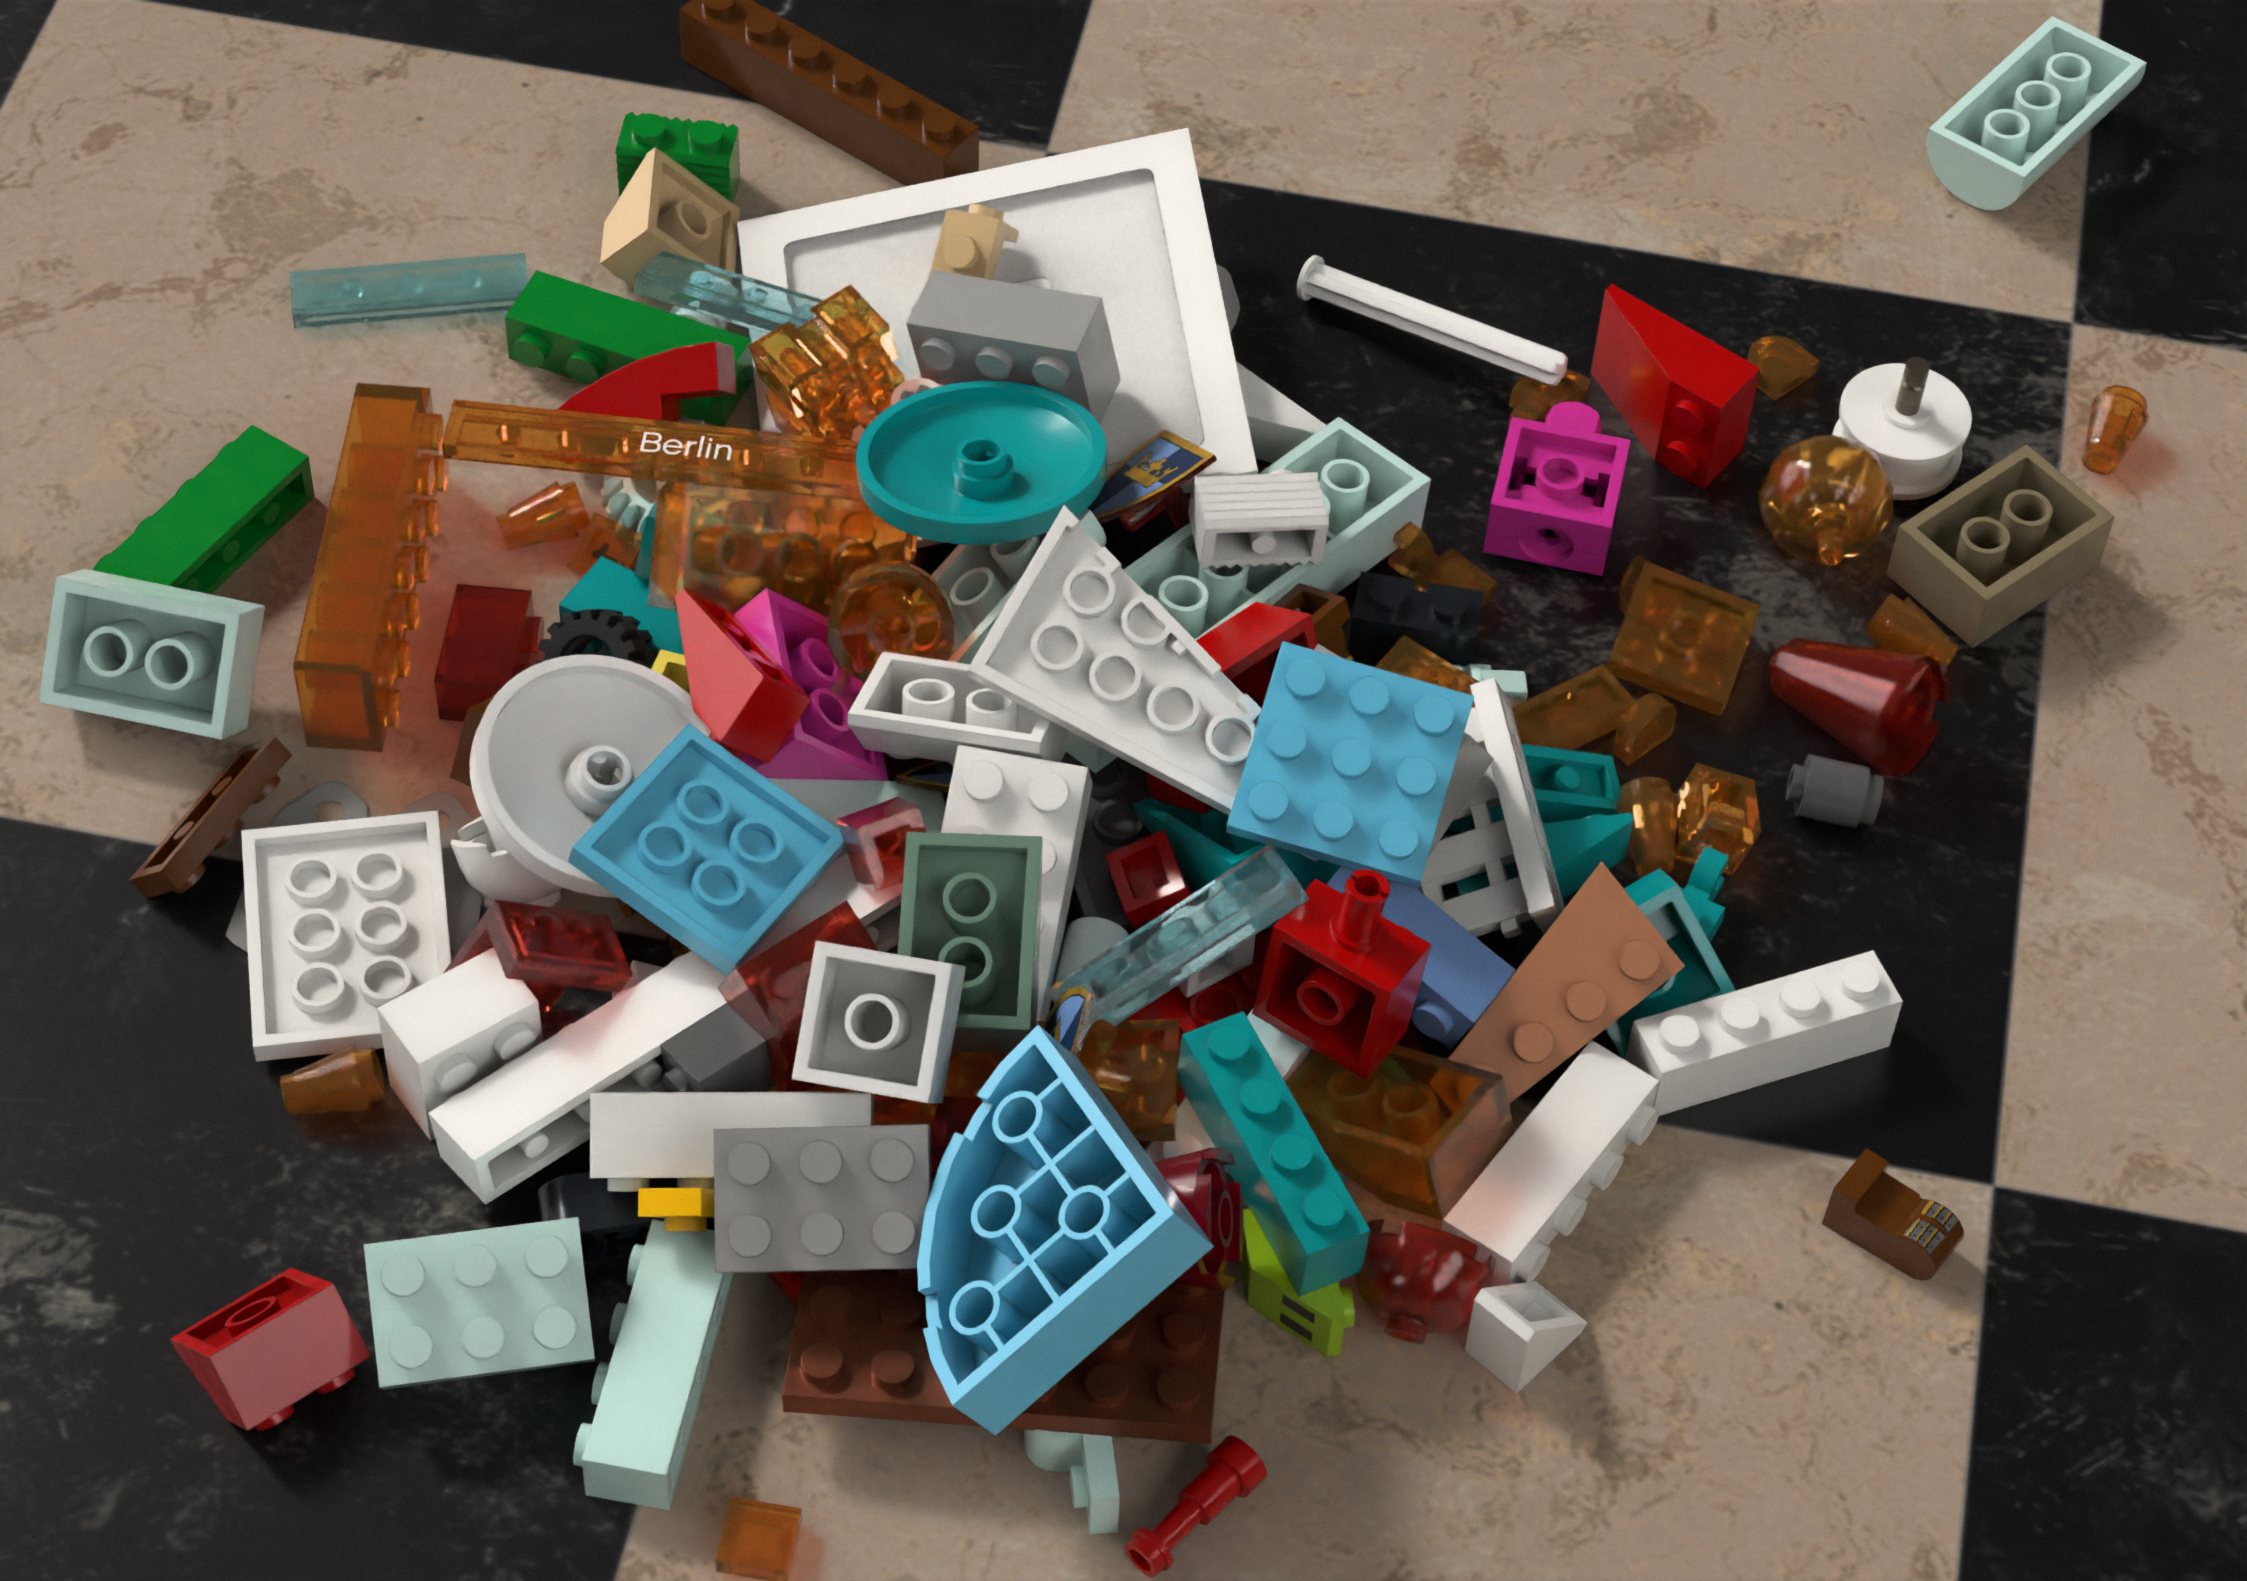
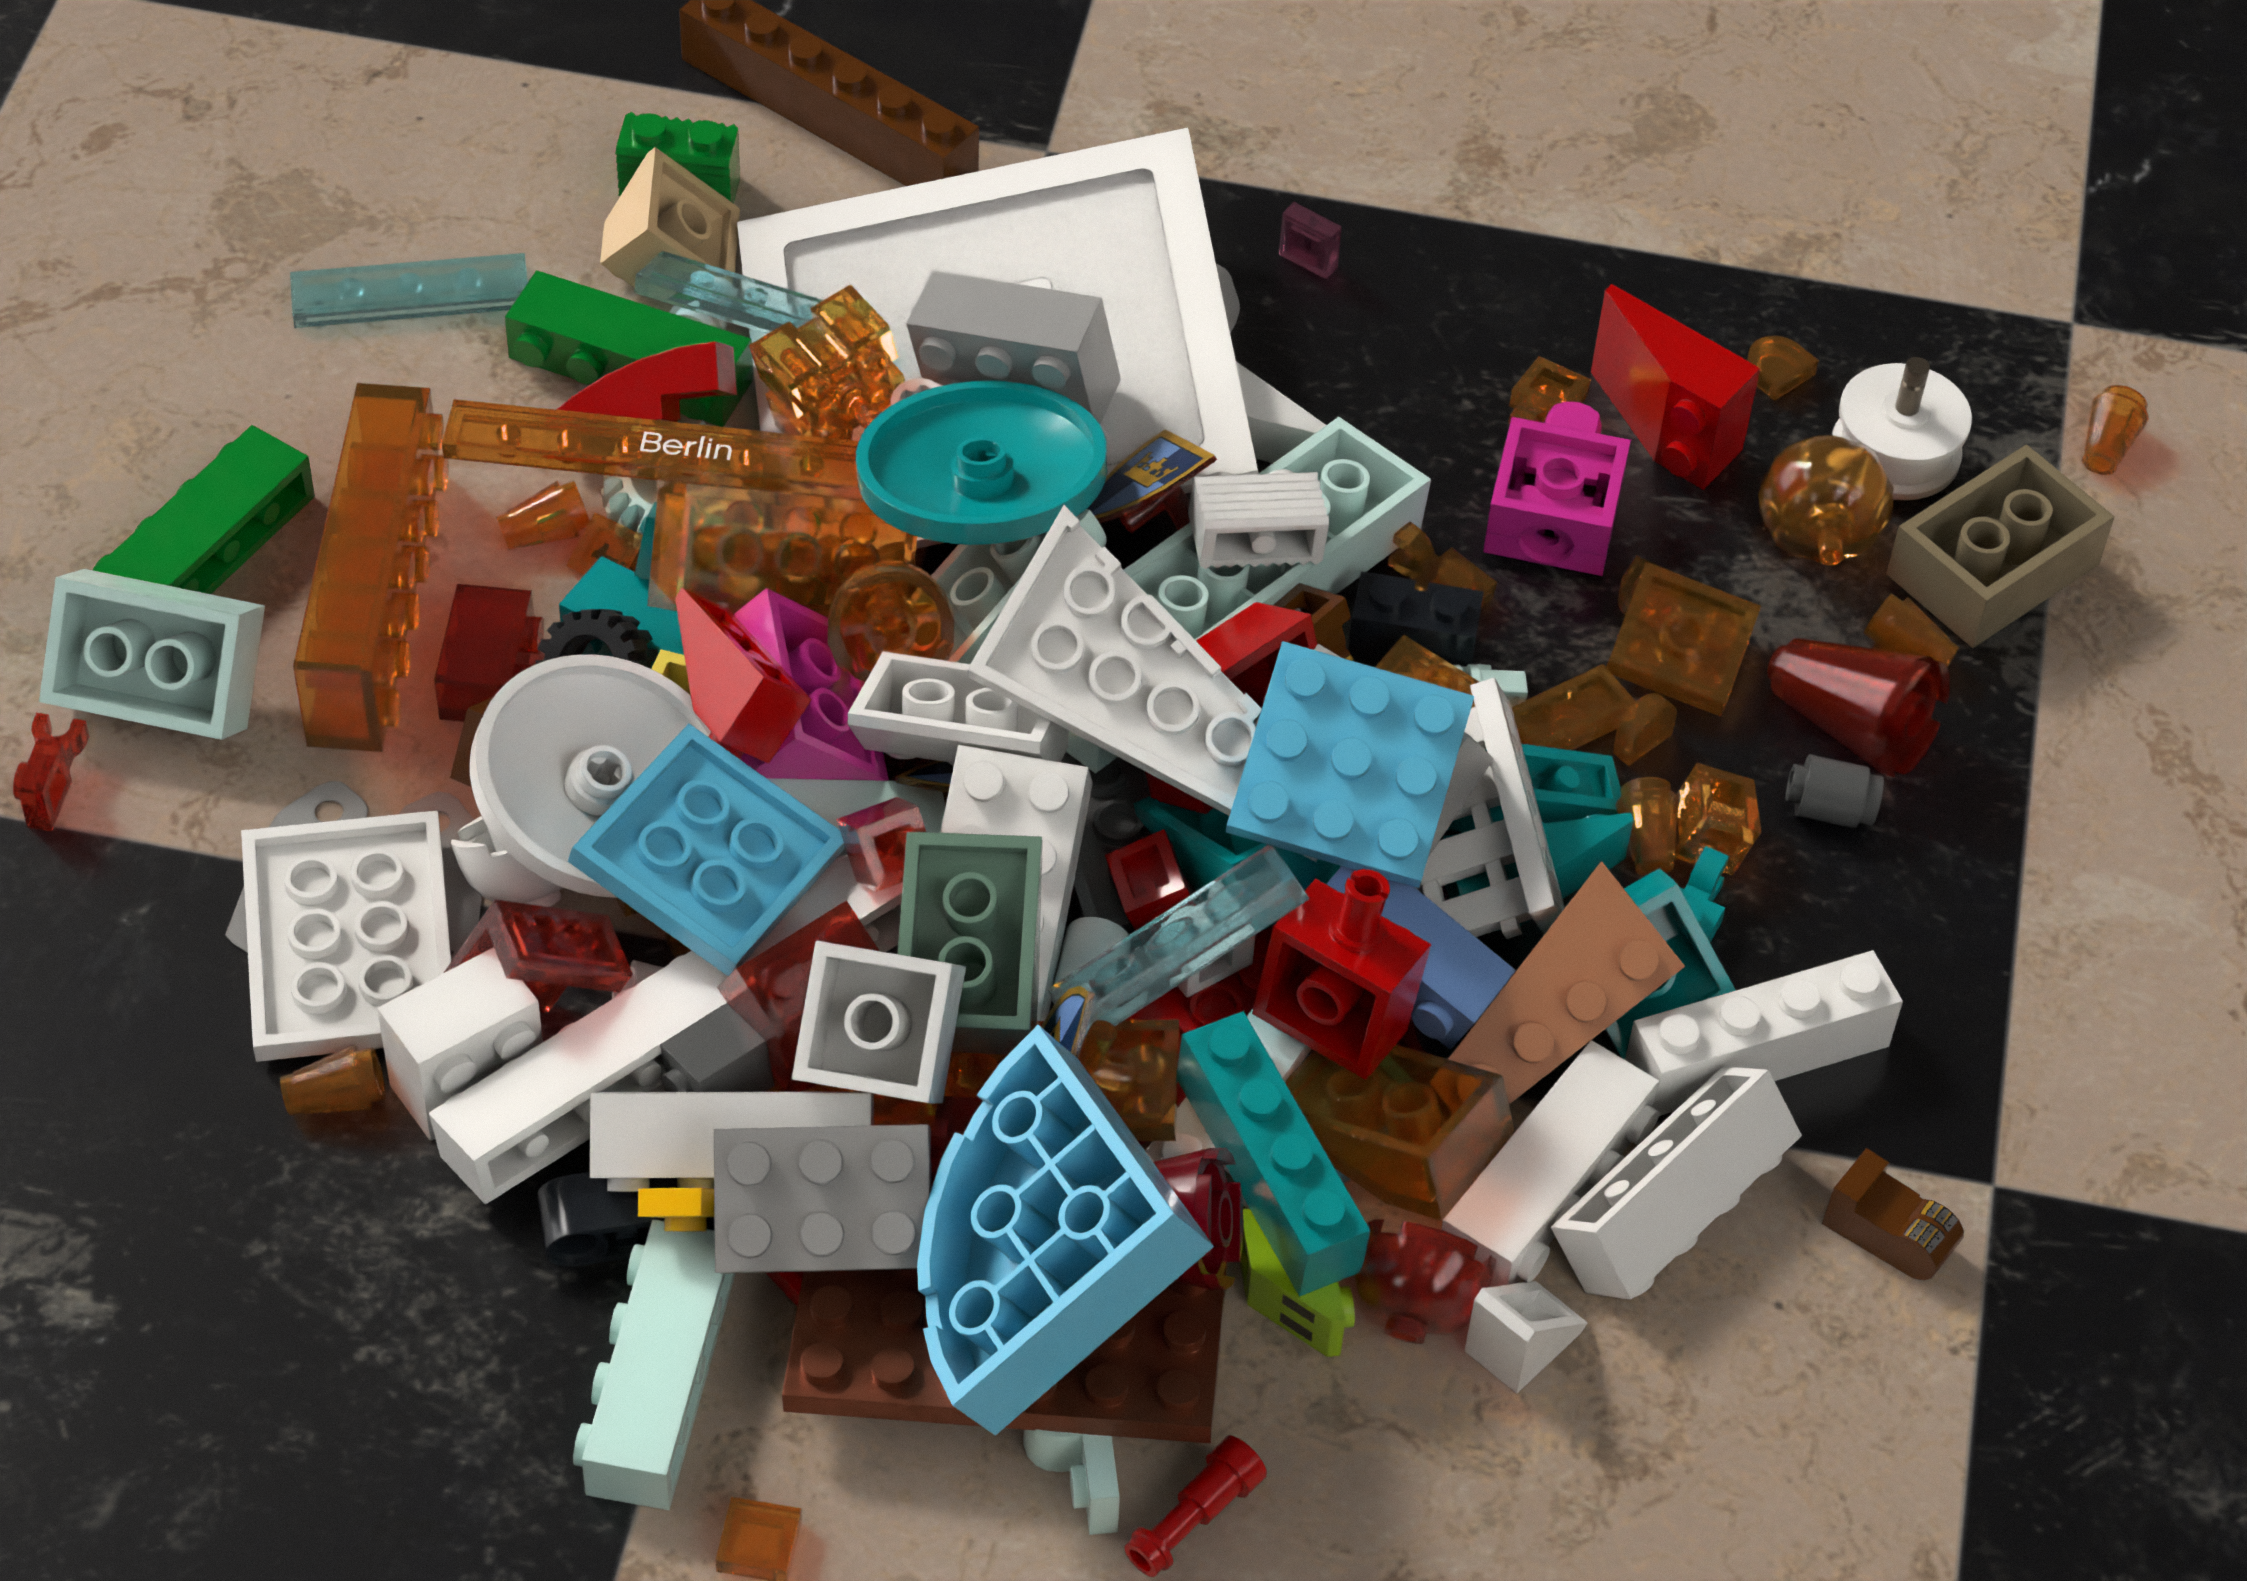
(46, 776): none -> clear red plate
(212, 819): reddish brown plate -> none
(273, 1349): red slope -> none
(478, 1303): light aqua brick -> none
(972, 241): tan bracket -> none
(1310, 240): none -> clear pink tile
(1430, 322): white axle -> none
(1676, 1182): none -> white brick
(2028, 113): light aqua brick -> none

